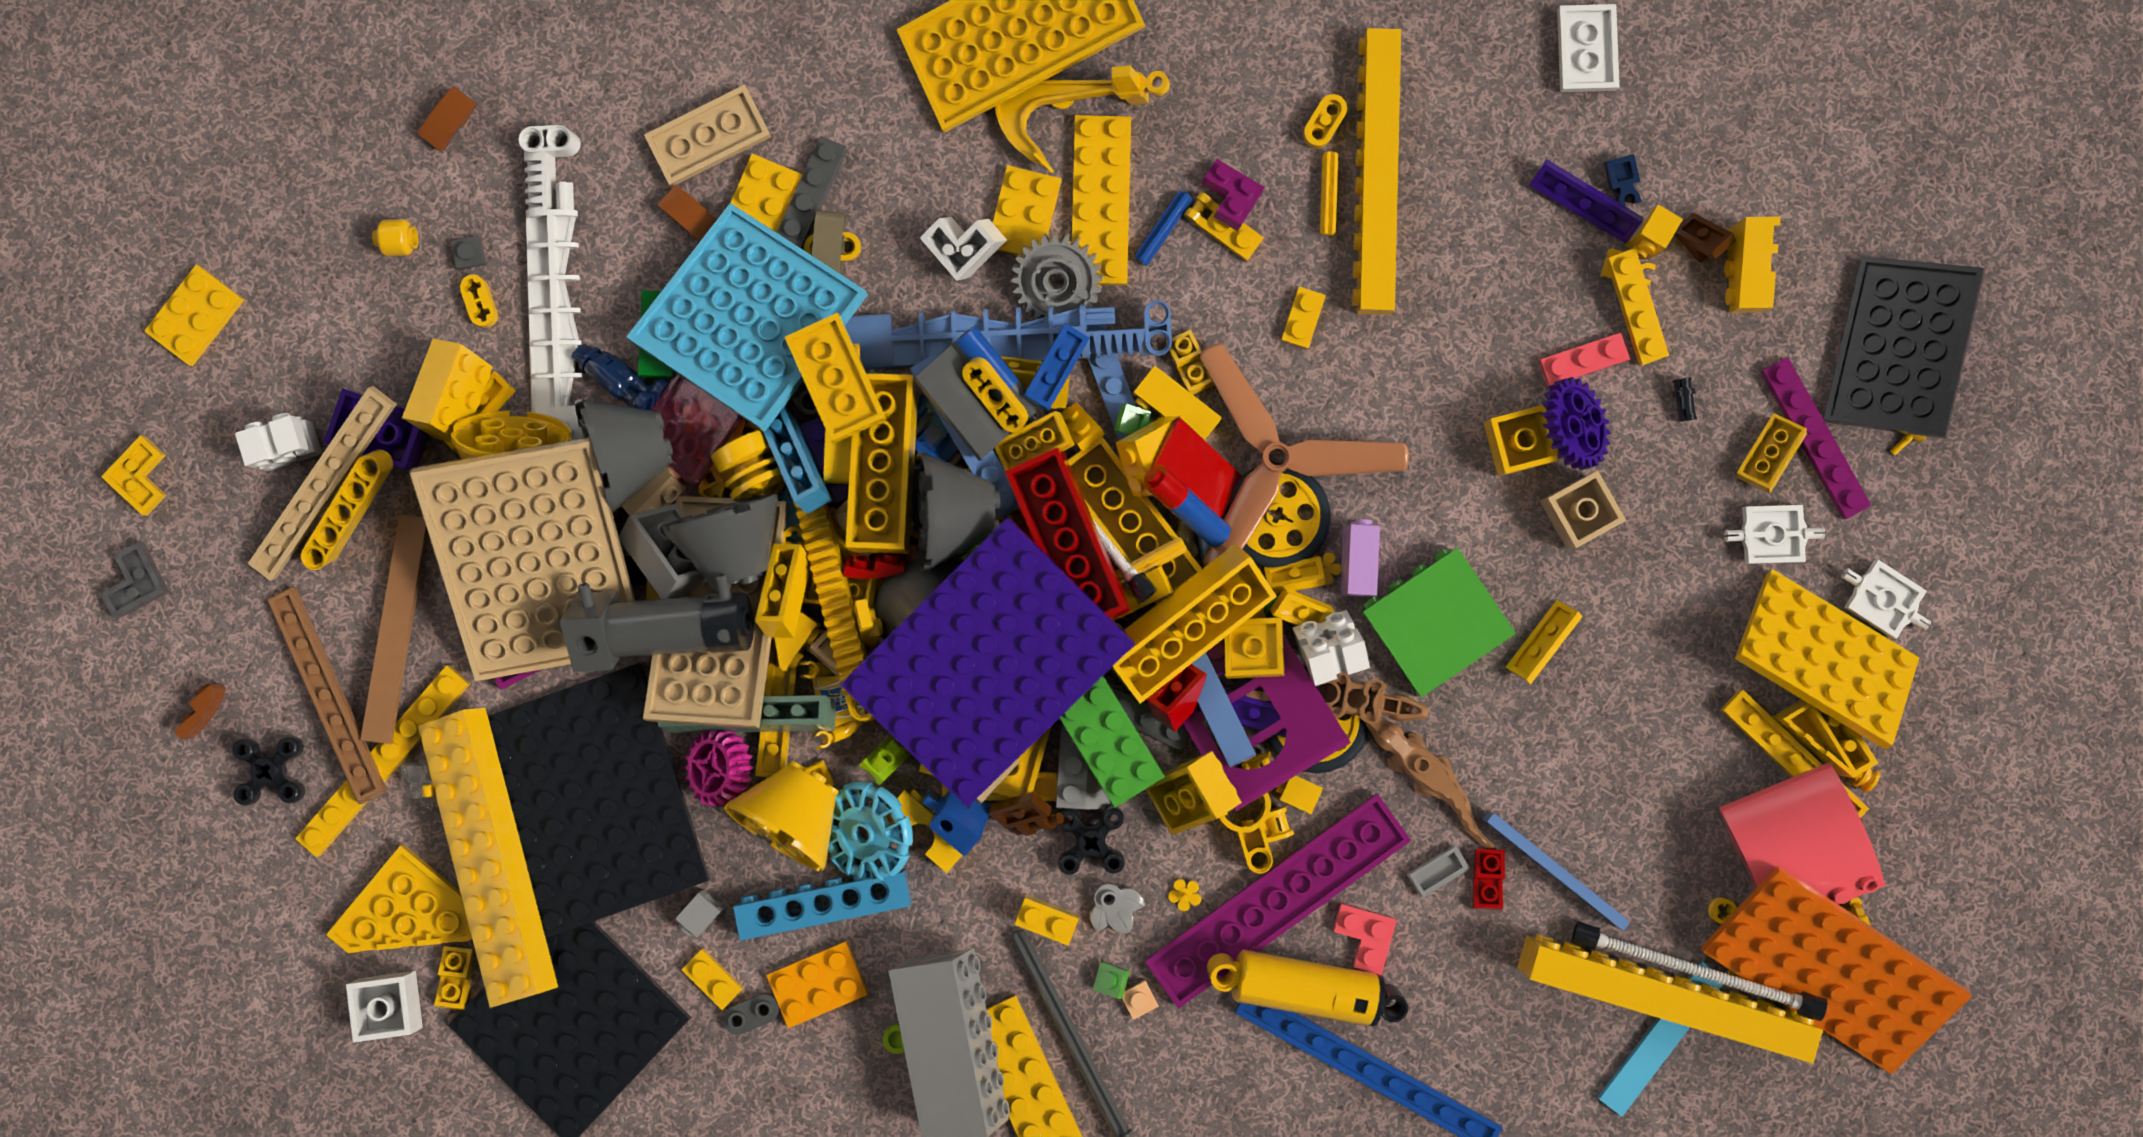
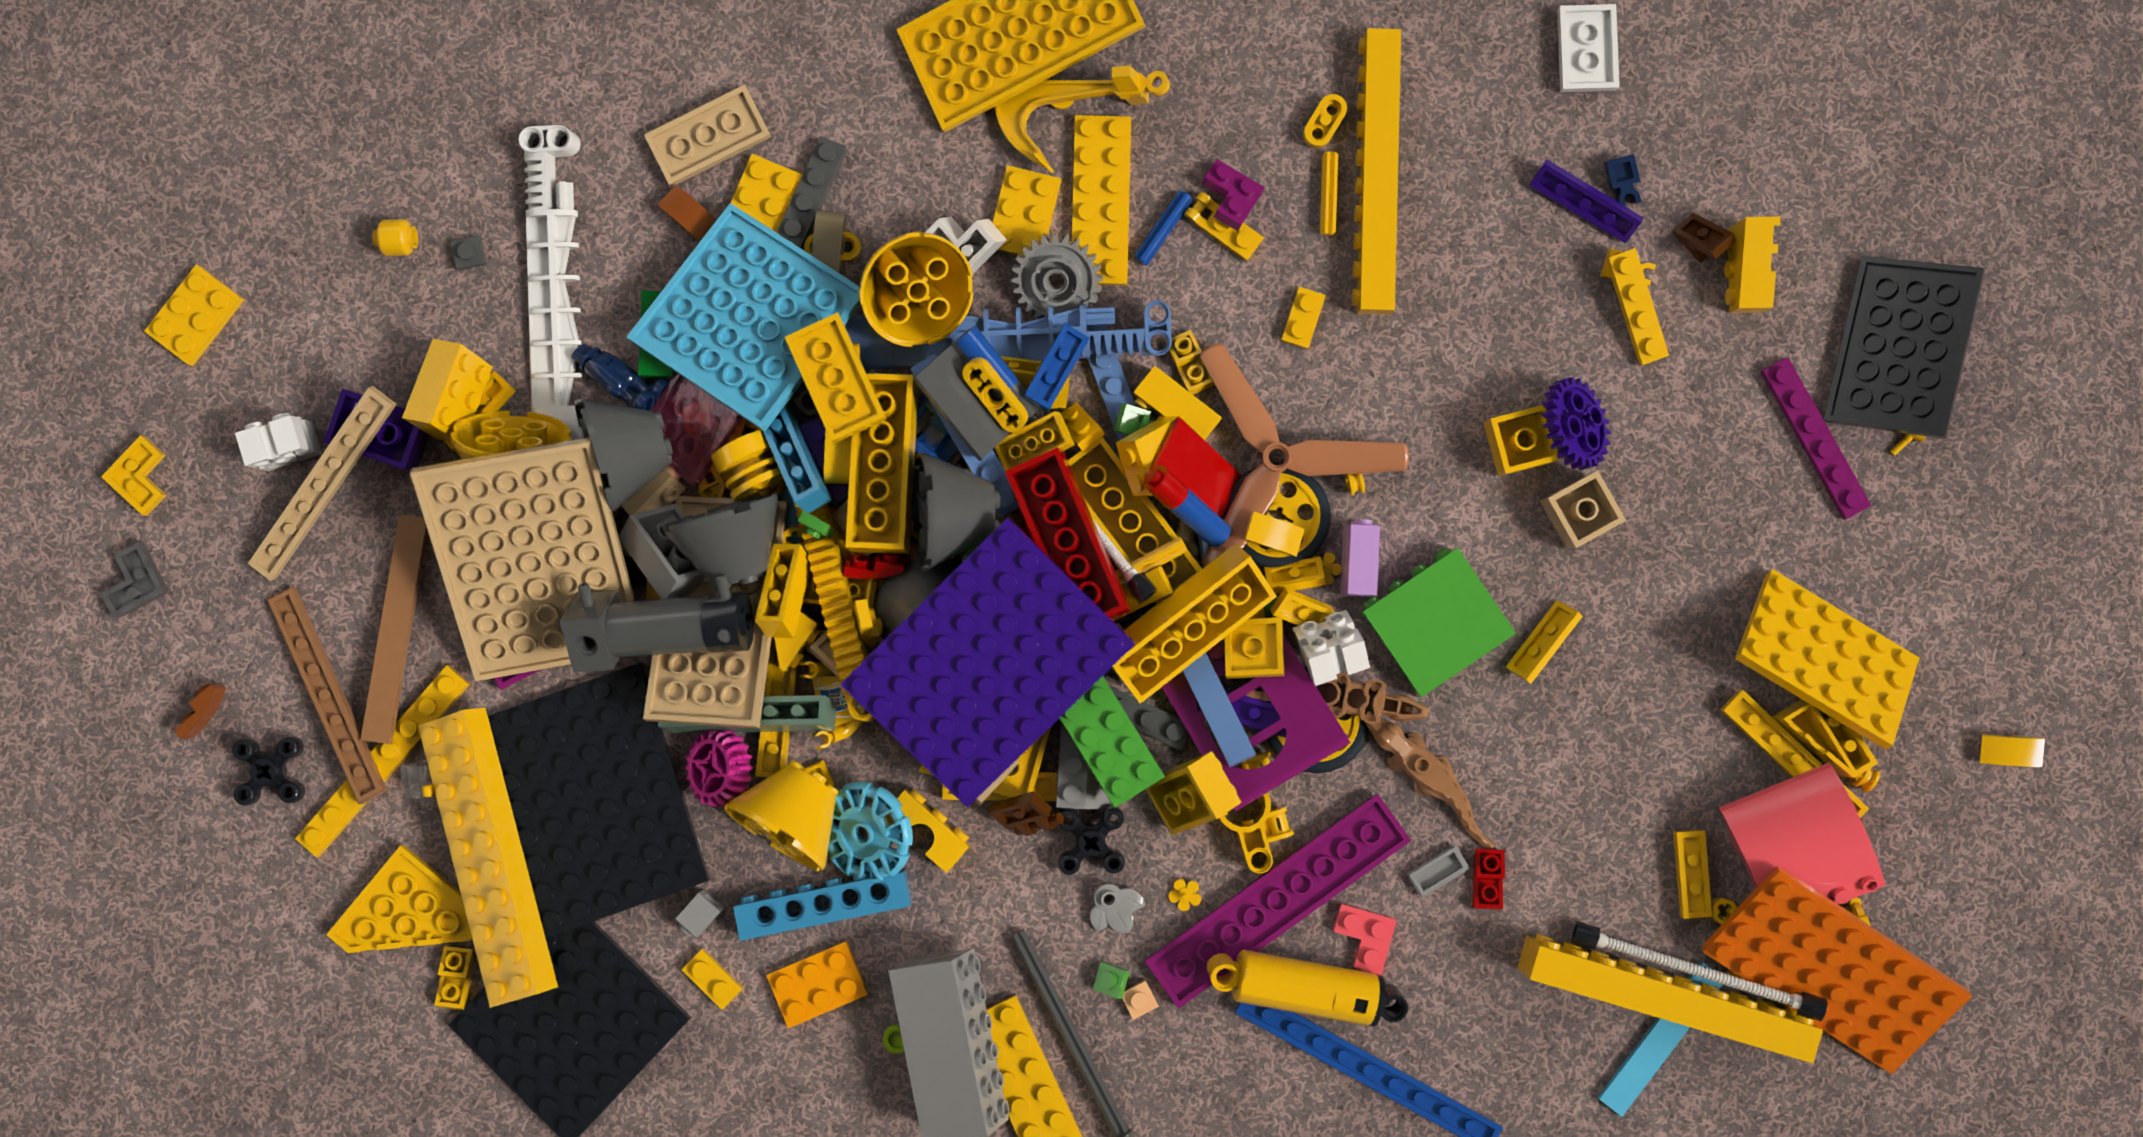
(357, 504): yellow beam -> none
(384, 1006): white brick -> none
(446, 118): dark orange slope -> none
(472, 303): yellow beam -> none
(751, 1014): dark grey plate -> none
(816, 526): none -> bright green plate
(885, 759): lime hips -> none
(916, 289): none -> yellow cone
(955, 822): blue torso -> none
(1047, 919): yellow brick -> none
(1178, 697): red slope -> none
(1274, 534): none -> yellow slope
(1299, 793): yellow brick -> none
(1355, 483): none -> yellow bush
(1556, 870): medium blue tile -> none
(1584, 359): coral plate -> none
(1654, 232): yellow brick -> none
(1684, 399): black pin -> none
(1692, 874): none -> yellow plate
(1771, 453): yellow piece -> none
(1774, 534): white plate -> none
(1885, 599): white plate -> none
(2011, 750): none -> yellow slope

